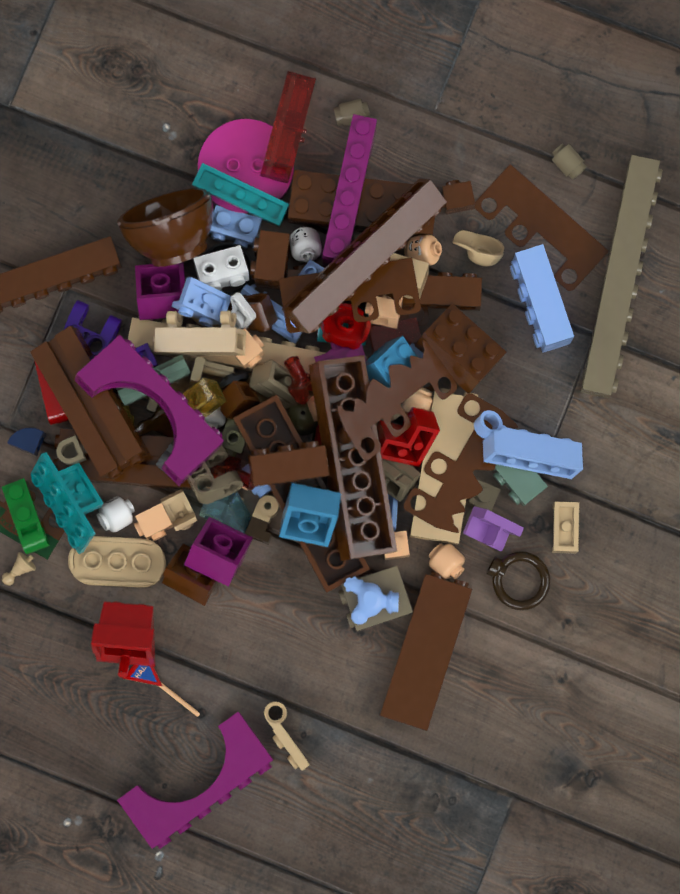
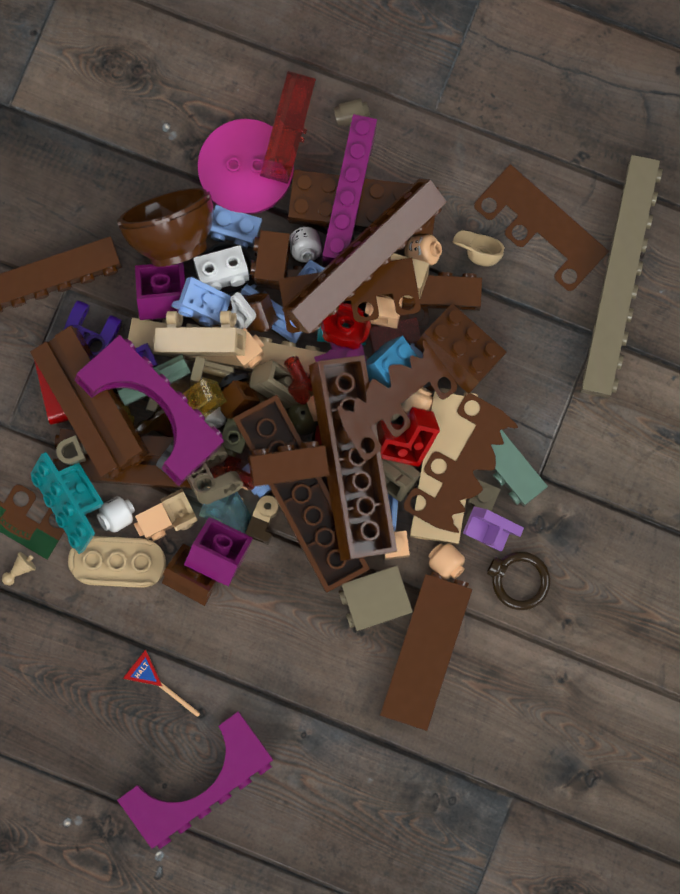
(25, 516): green plate -> none
(28, 440): dark blue brick -> none
(125, 636): red piece -> none
(241, 195): teal plate -> none
(283, 739): tan plate -> none
(310, 515): dark azure brick -> none
(370, 599): light blue animal -> none
(458, 196): reddish brown brick -> none
(528, 450): light blue hinge -> none
(542, 299): light blue brick -> none
(565, 527): tan panel -> none
(568, 161): dark tan brick -> none

